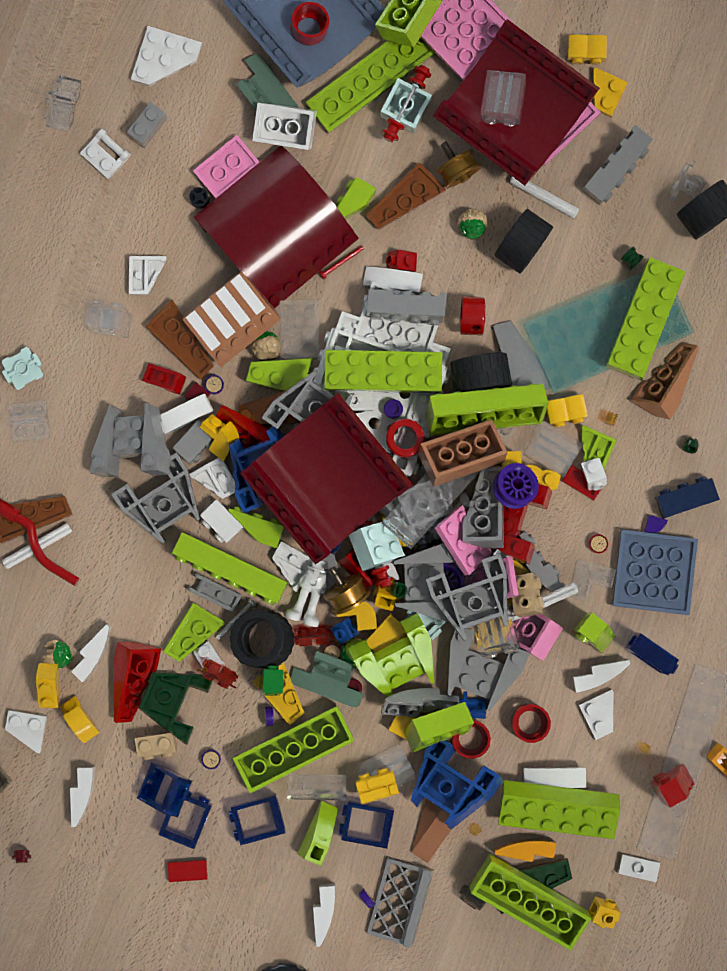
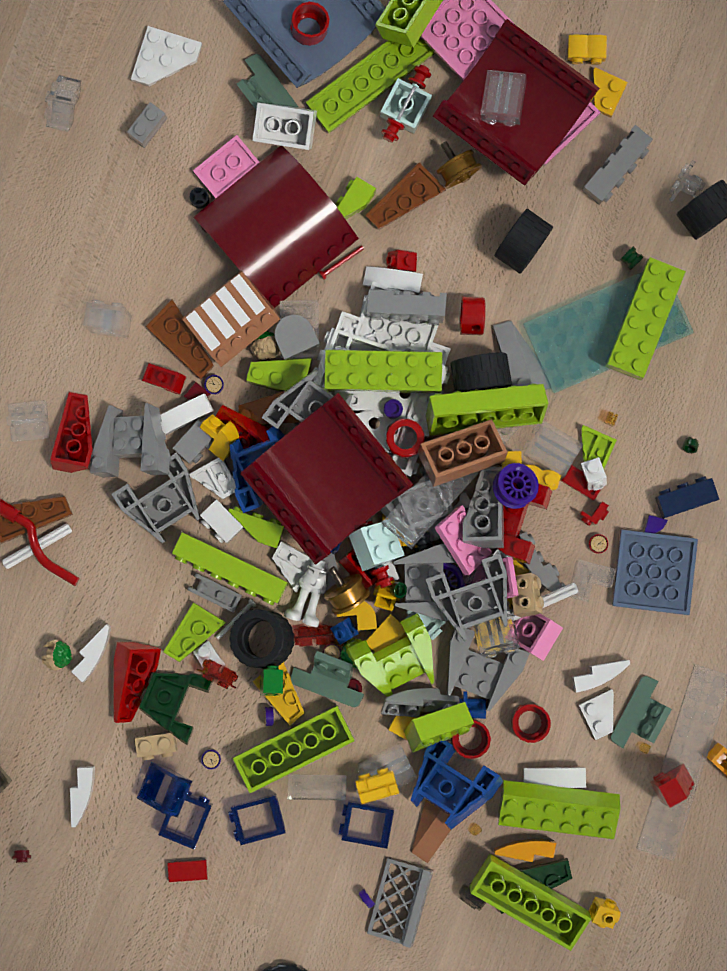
(22, 368): light aqua piece -> none
(27, 728): white wing -> none
(48, 685): yellow brick -> none
(74, 440): none -> red wedge
(79, 720): yellow brick -> none
(100, 158): white plate -> none
(144, 273): white wing -> none
(294, 336): none -> light grey tile
(319, 834): lime slope -> none
(324, 912): white slope -> none
(472, 223): green piece -> none
(546, 197): white axle -> none
(566, 410): yellow brick -> none
(594, 631): lime wedge -> none
(599, 514): none -> red bracket
(638, 868): white plate -> none
(642, 715): none -> sand green plate
(652, 654): clear blue window -> none
(665, 388): nougat wedge -> none

